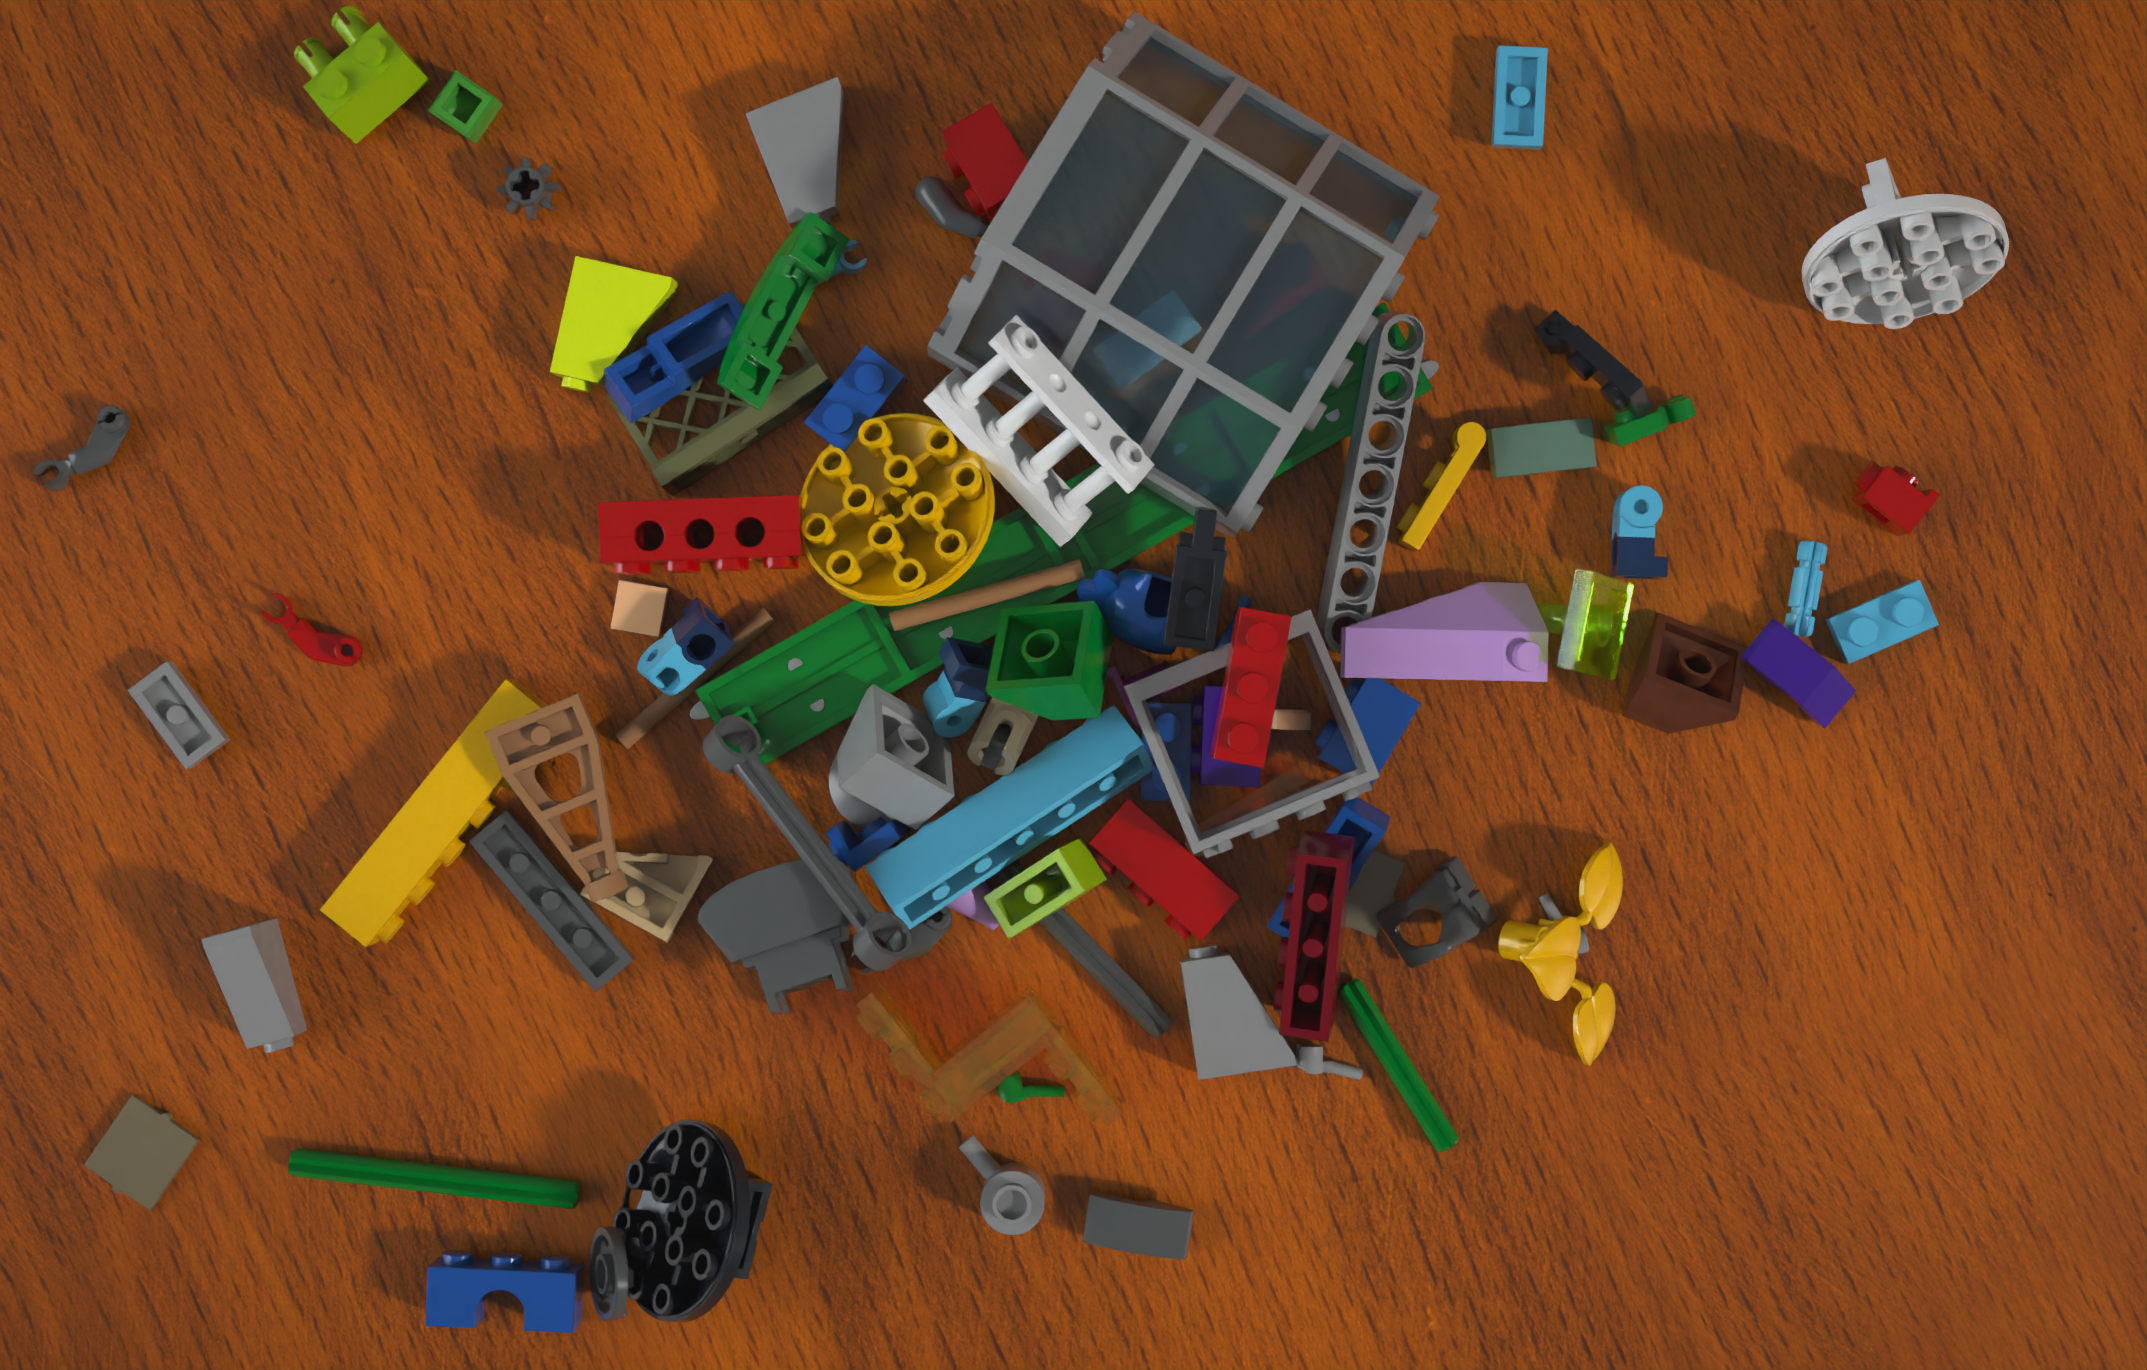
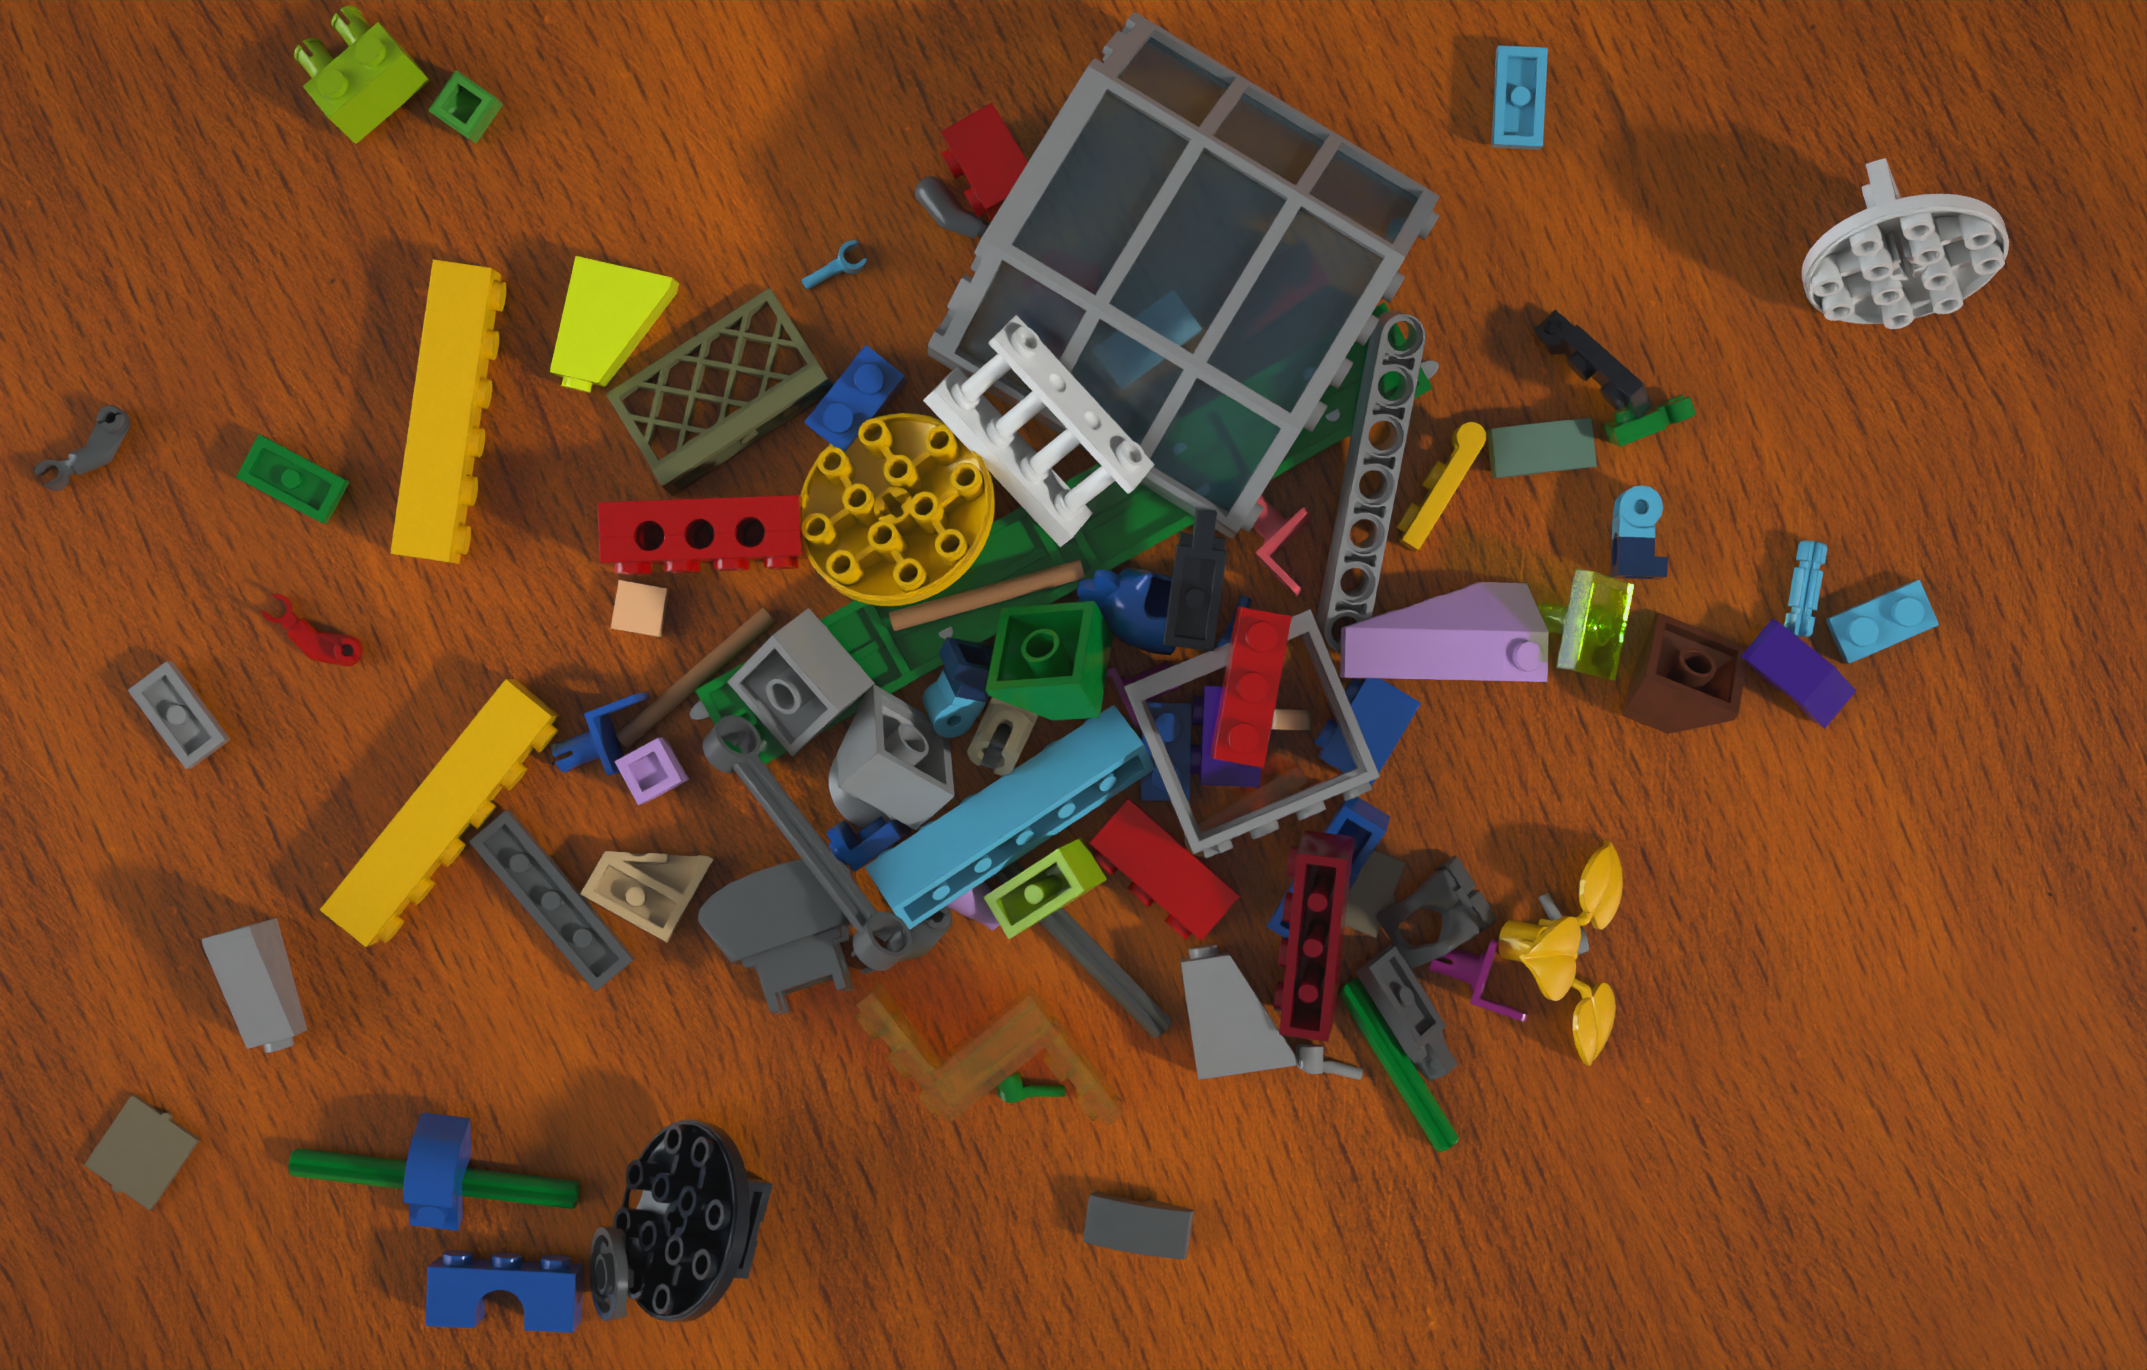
(292, 479): none -> green plate
(436, 1171): none -> blue brick
(447, 412): none -> yellow brick
(519, 179): dark grey gear -> none
(540, 737): medium nougat plate -> none
(599, 741): none -> blue bracket
(652, 770): none -> lavender brick
(673, 358): blue slope -> none
(686, 649): leg -> none
(776, 306): green slope -> none
(800, 681): none -> light grey slope
(803, 149): light grey slope -> none
(1011, 1194): light grey piece -> none
(1277, 533): none -> coral bracket
(1407, 1011): none -> dark grey hinge
(1475, 971): none -> magenta bracket
(1892, 497): red brick -> none

